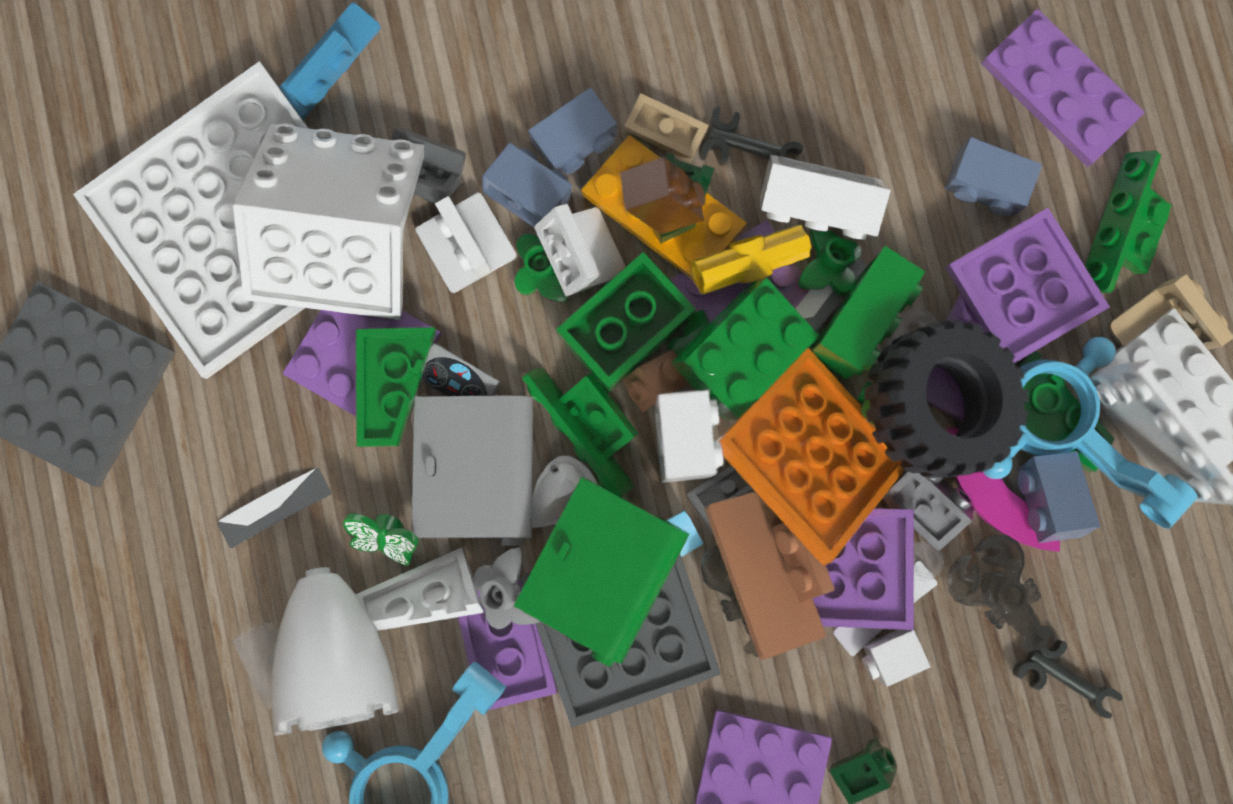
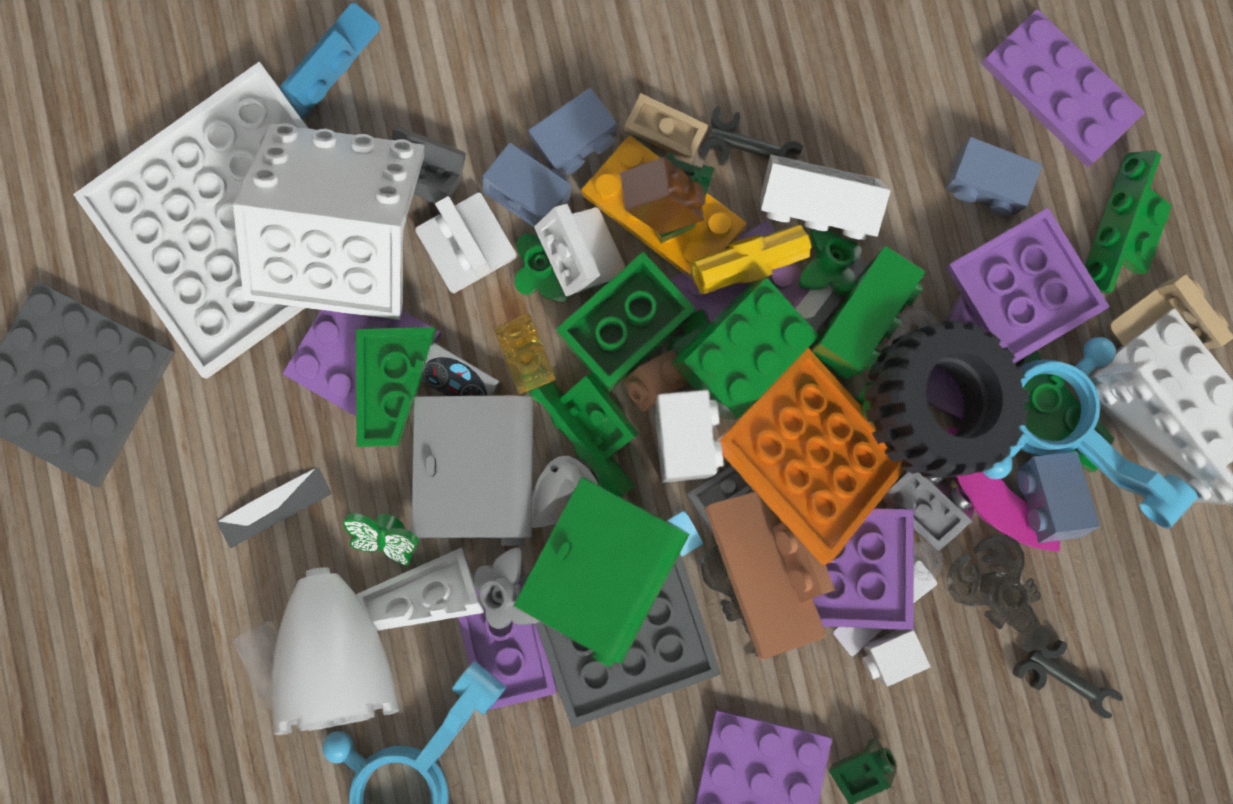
(524, 353): none -> clear yellow plate

